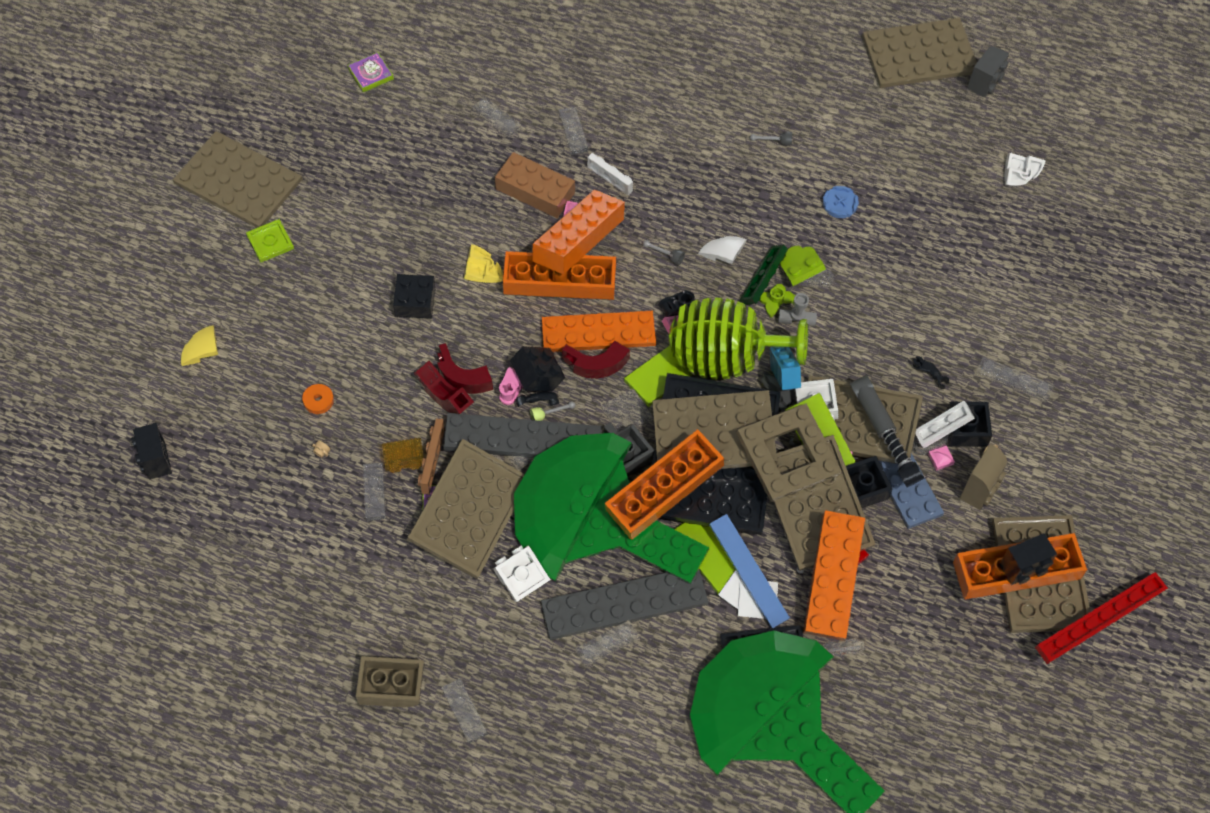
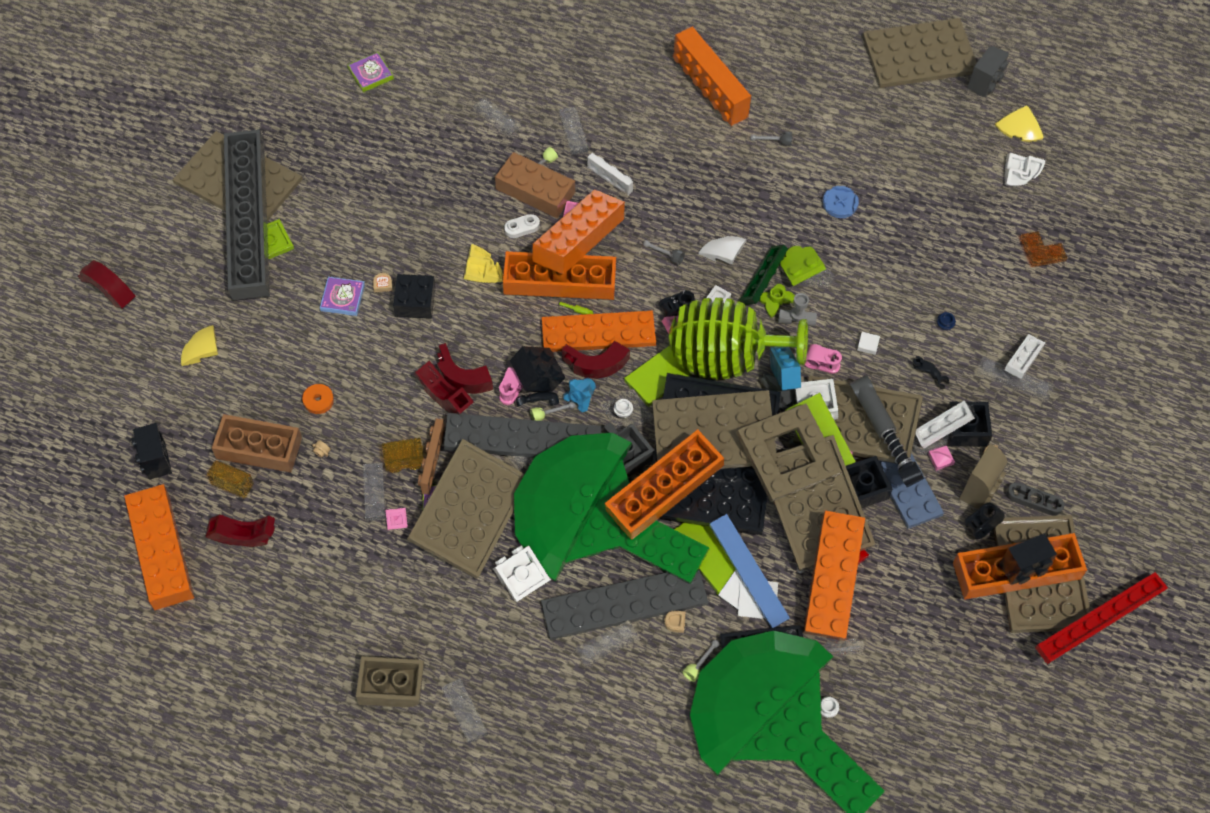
(107, 283): none -> dark red arch
(159, 547): none -> orange brick
(230, 479): none -> clear yellow brick
(239, 532): none -> dark red arch
(246, 215): none -> dark grey brick
(257, 443): none -> medium nougat brick
(342, 296): none -> tile
(382, 283): none -> tan tile
(396, 518): none -> bright pink tile
(522, 225): none -> white plate
(548, 156): none -> yellowish green hinge
(578, 309): none -> lime piece
(580, 392): none -> dark azure rock
(623, 408): none -> white plate
(675, 621): none -> tan tile
(692, 671): none -> hinge
(711, 76): none -> orange brick
(719, 292): none -> white plate
(821, 359): none -> bright pink piece
(829, 707): none -> white plate
(868, 343): none -> white tile
(946, 321): none -> dark blue plate
(983, 521): none -> black piece
(1021, 124): none -> light yellow brick
(1024, 356): none -> white plate
(1038, 253): none -> clear orange plate
(1041, 494): none -> dark grey beam

